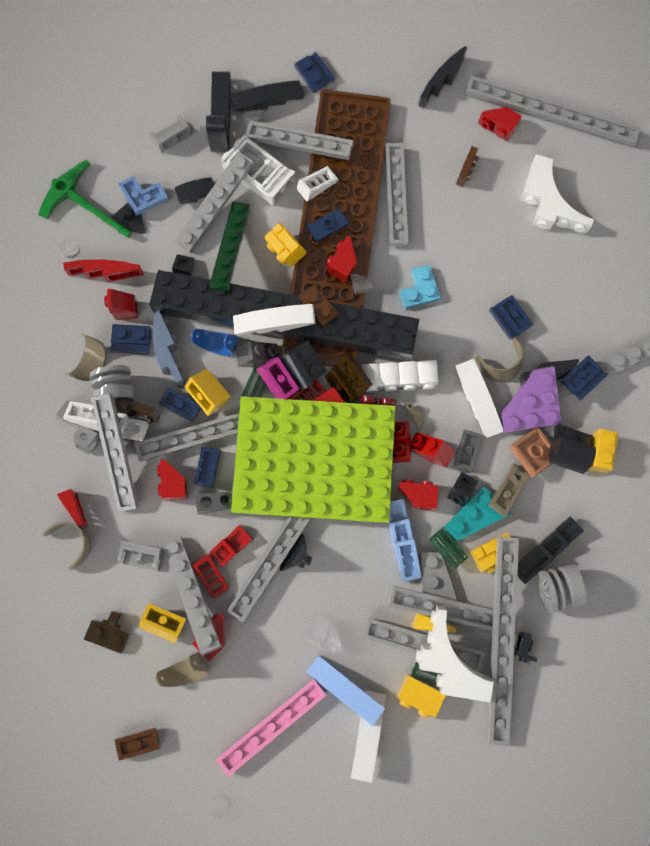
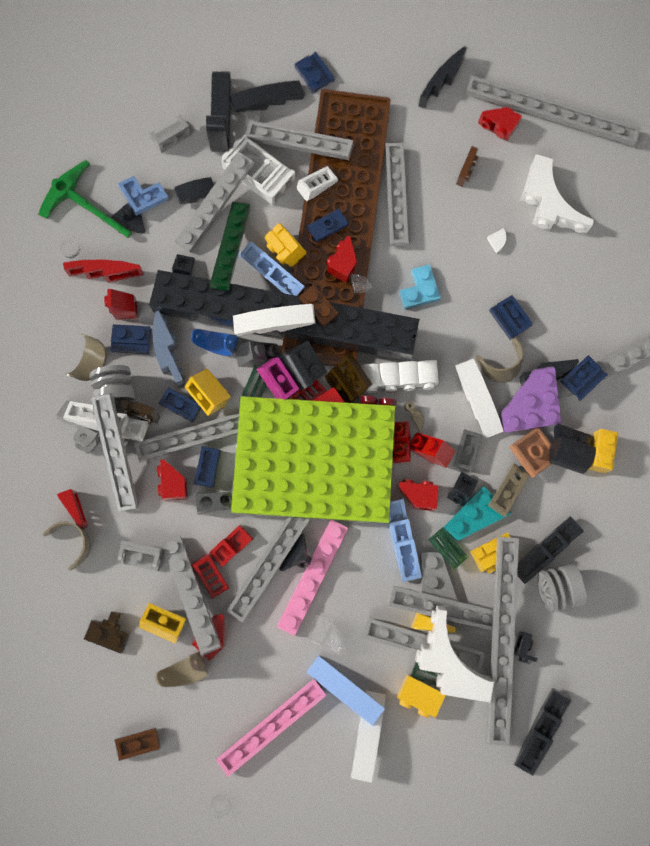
(271, 270): none -> light blue slope
(312, 577): none -> bright pink plate
(497, 240): none -> white tile
(542, 731): none -> black slope

